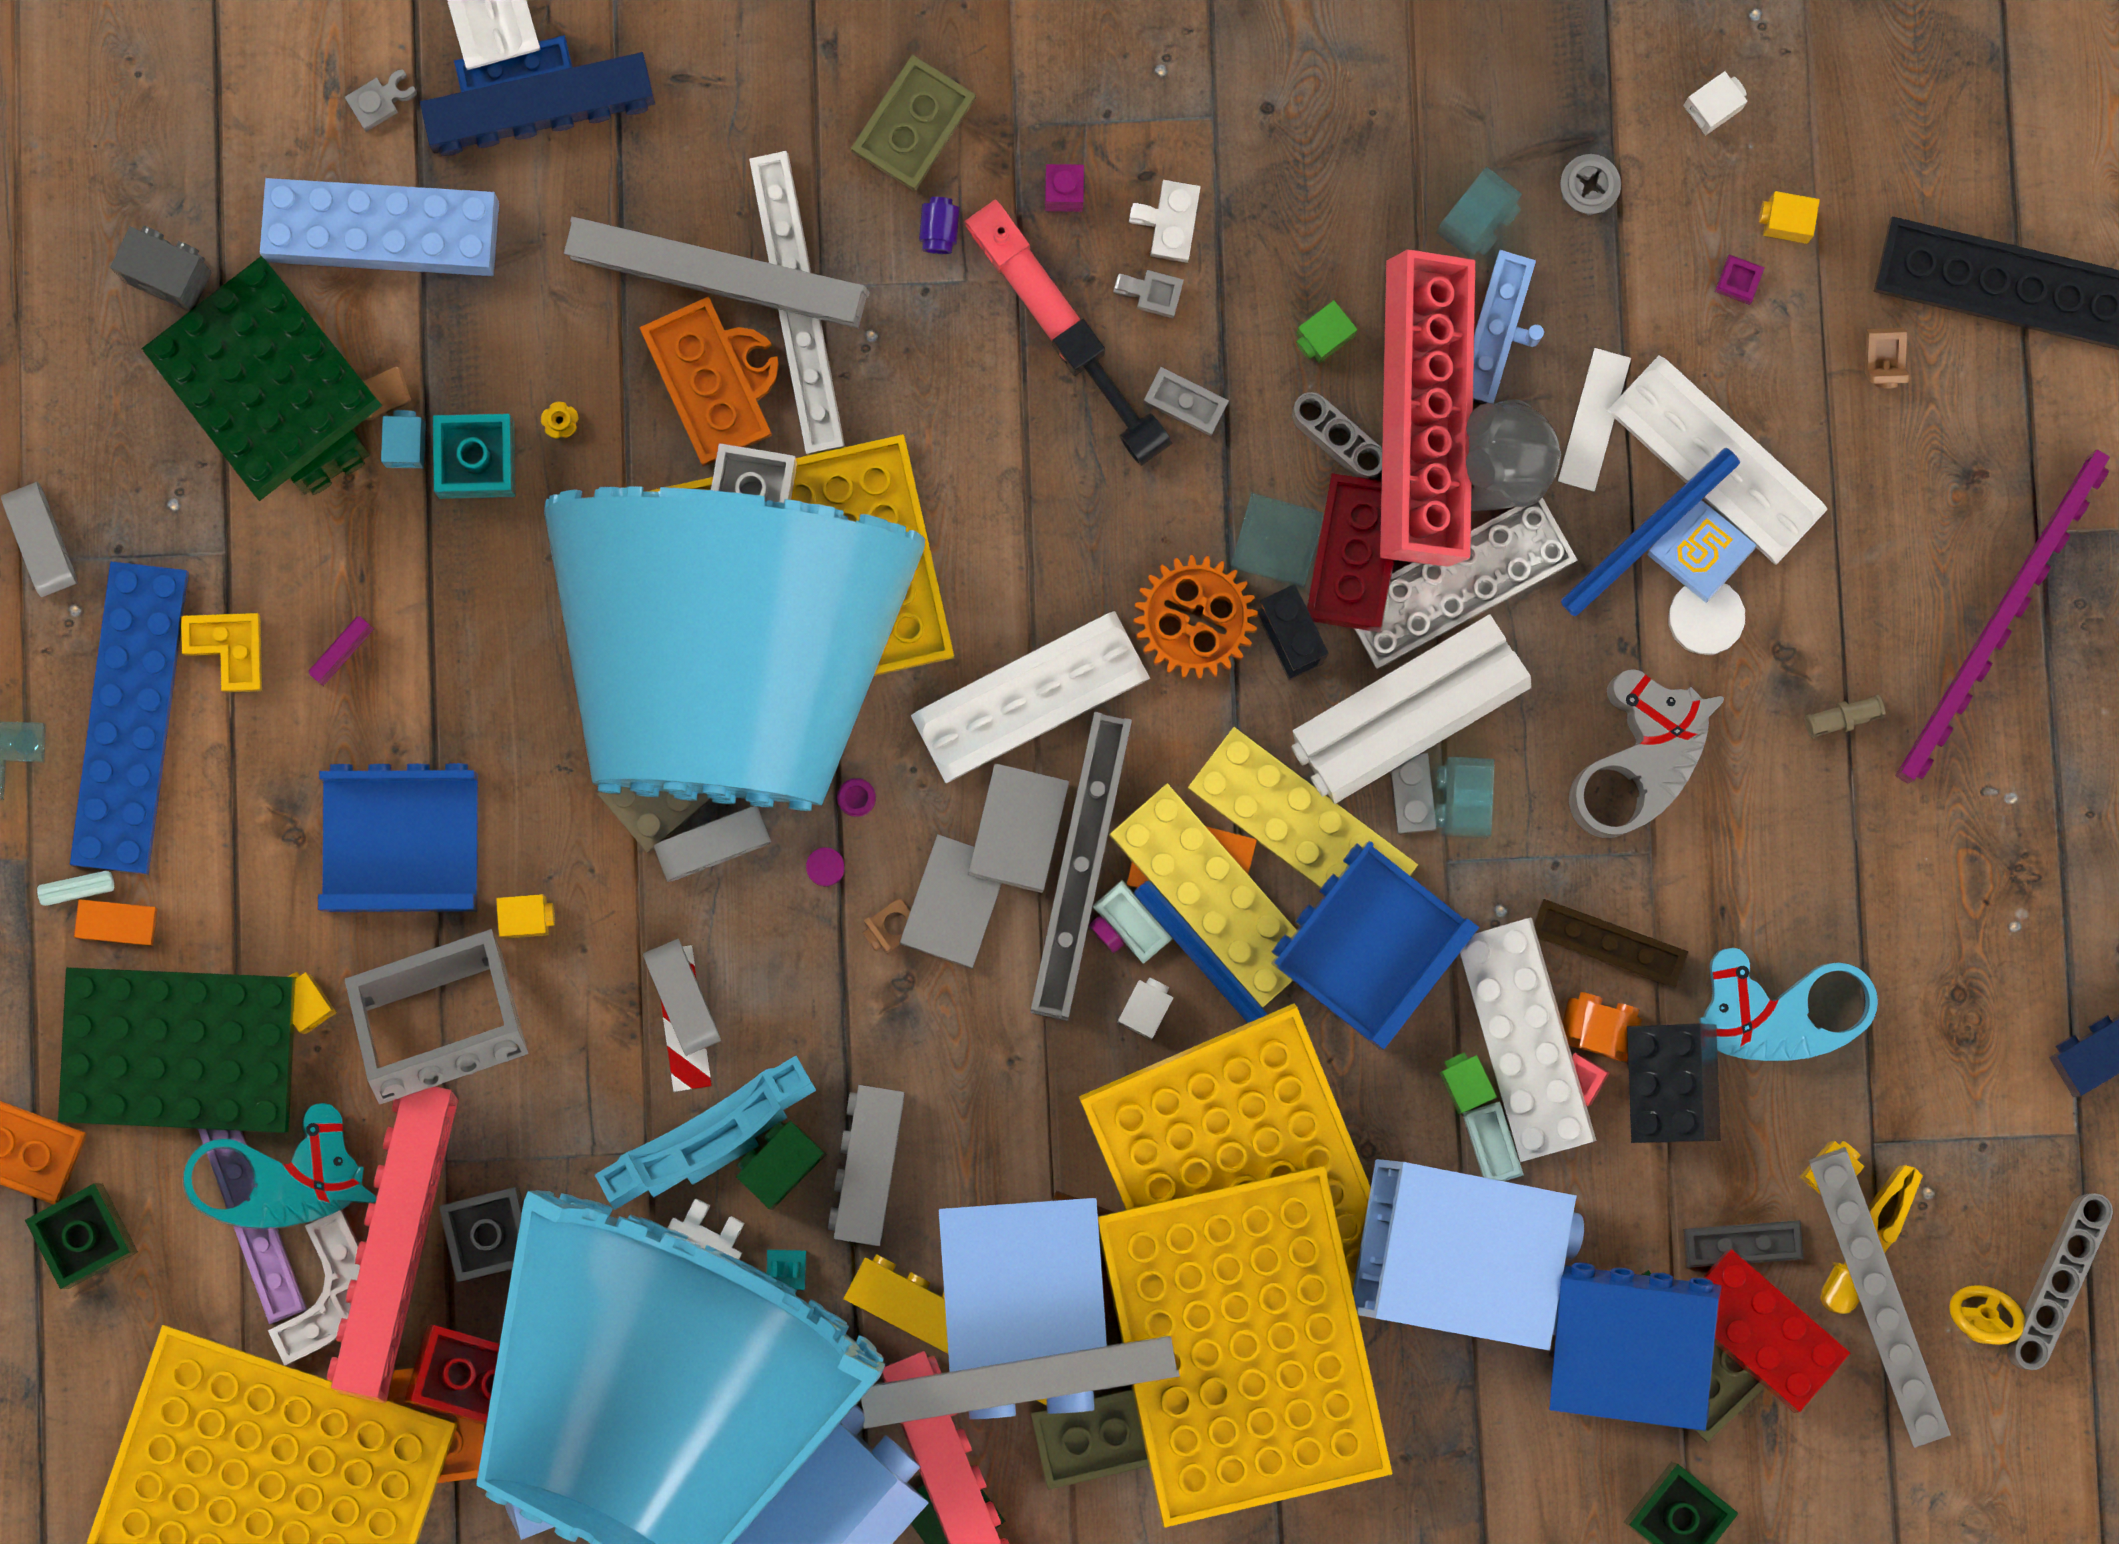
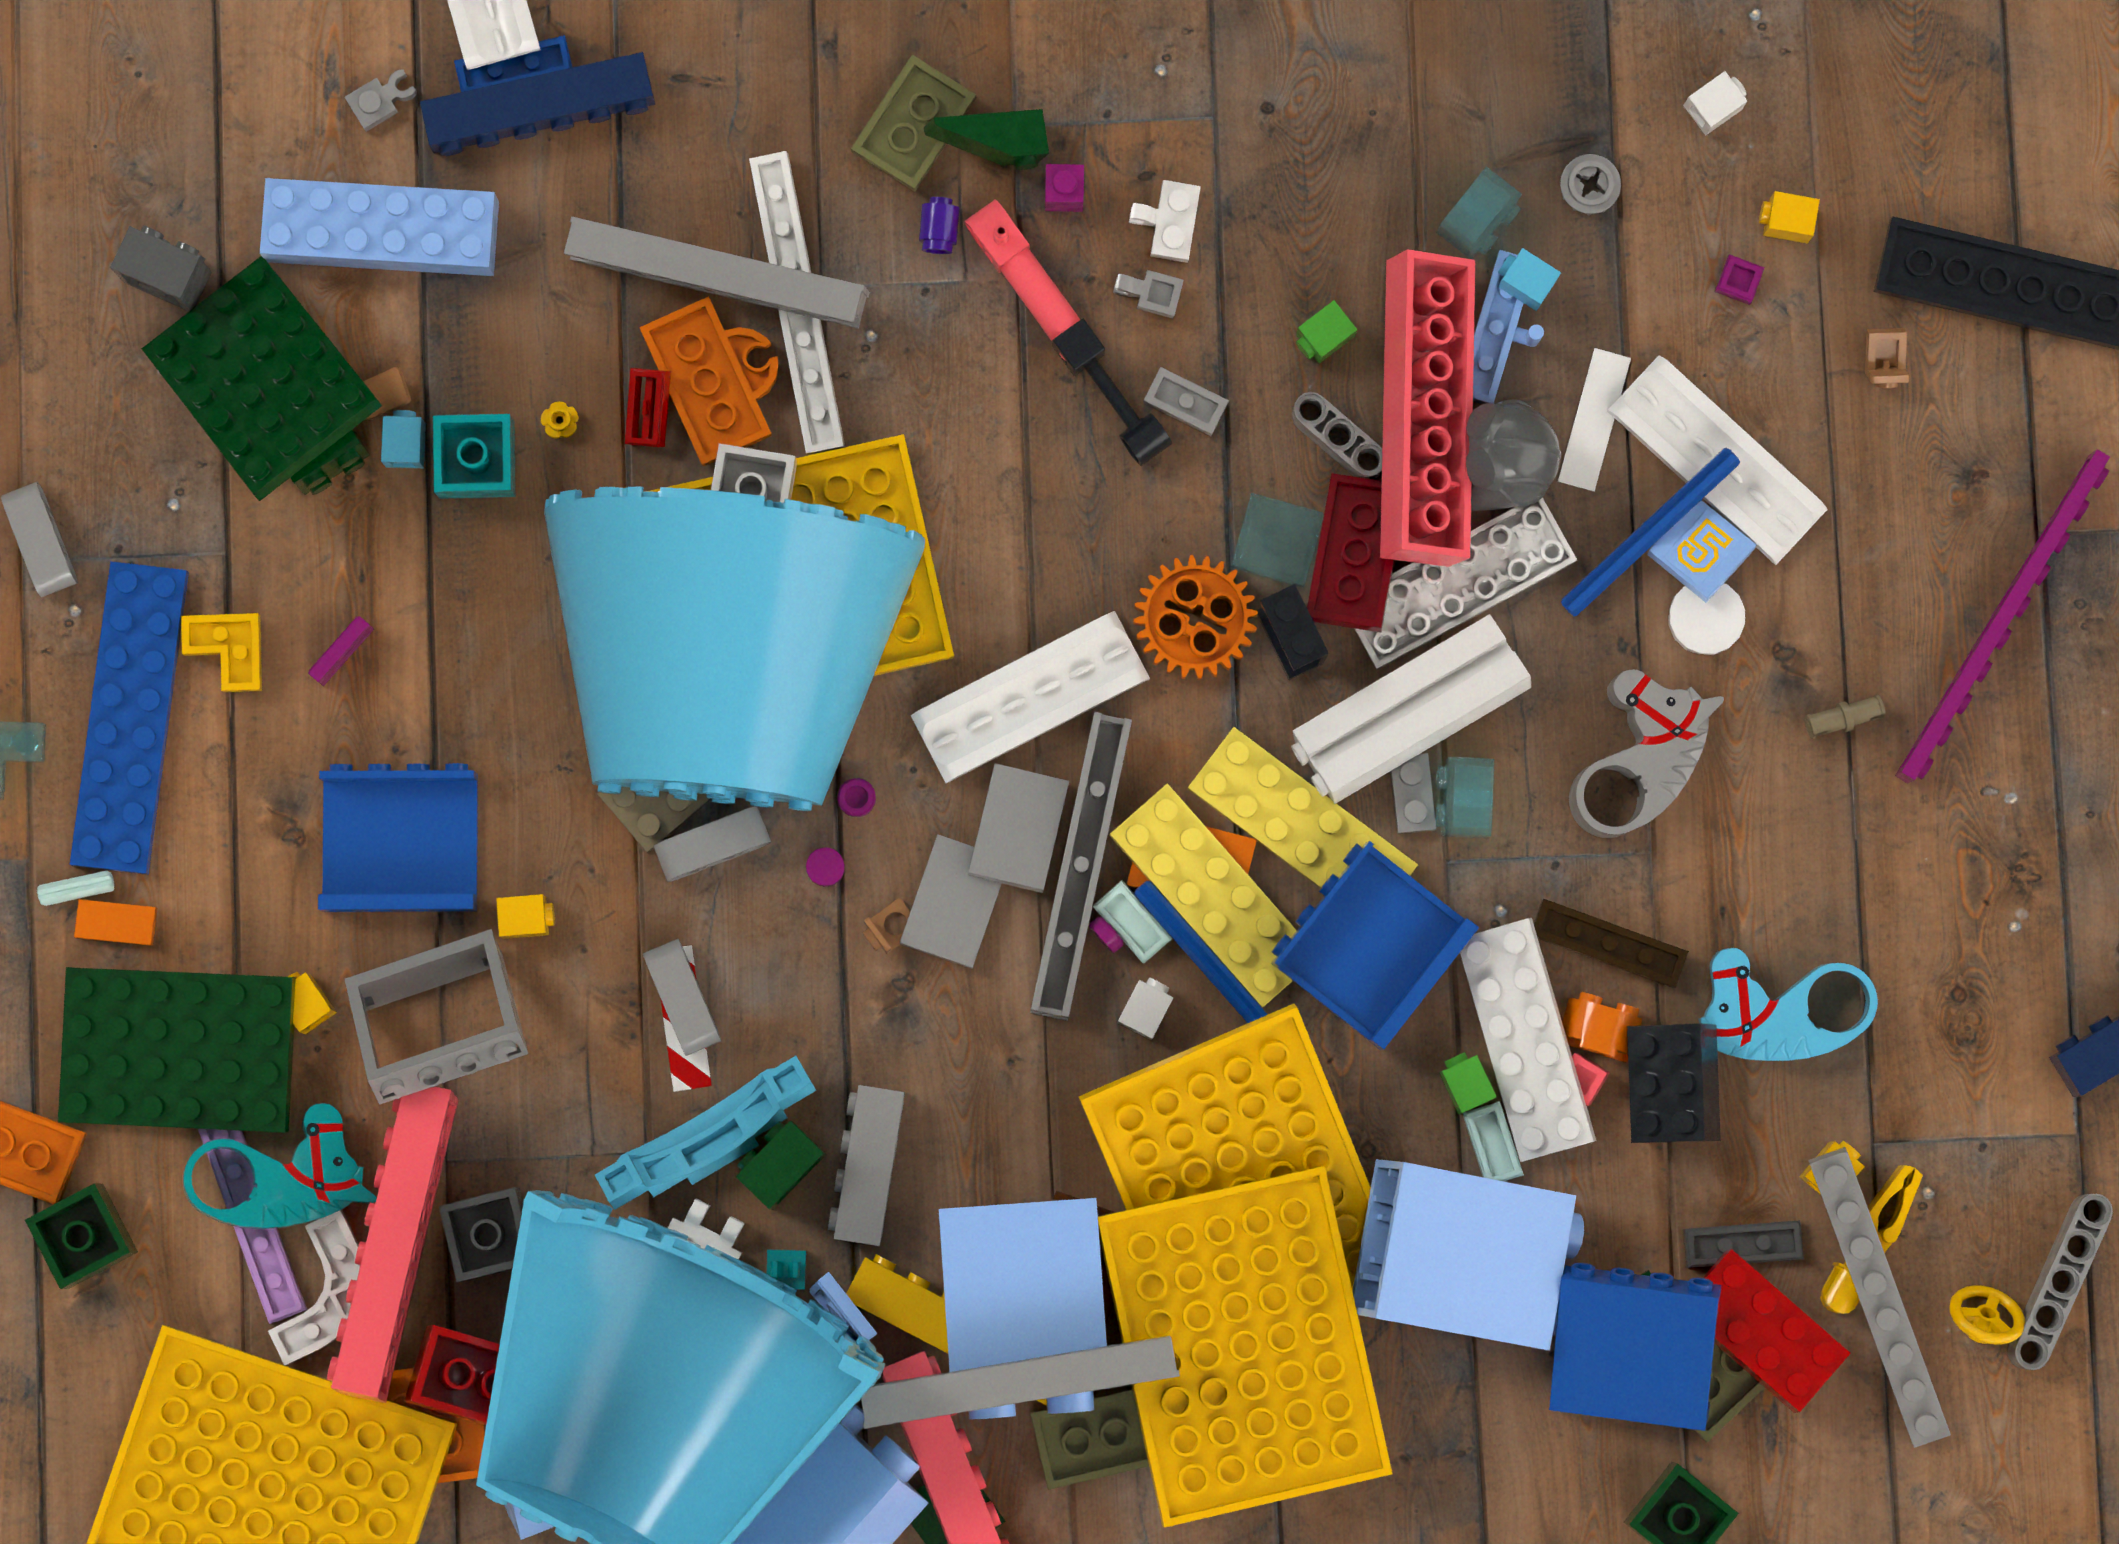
(660, 411): none -> red tile
(835, 1300): none -> light blue tile
(999, 137): none -> dark green slope
(1527, 278): none -> medium azure brick

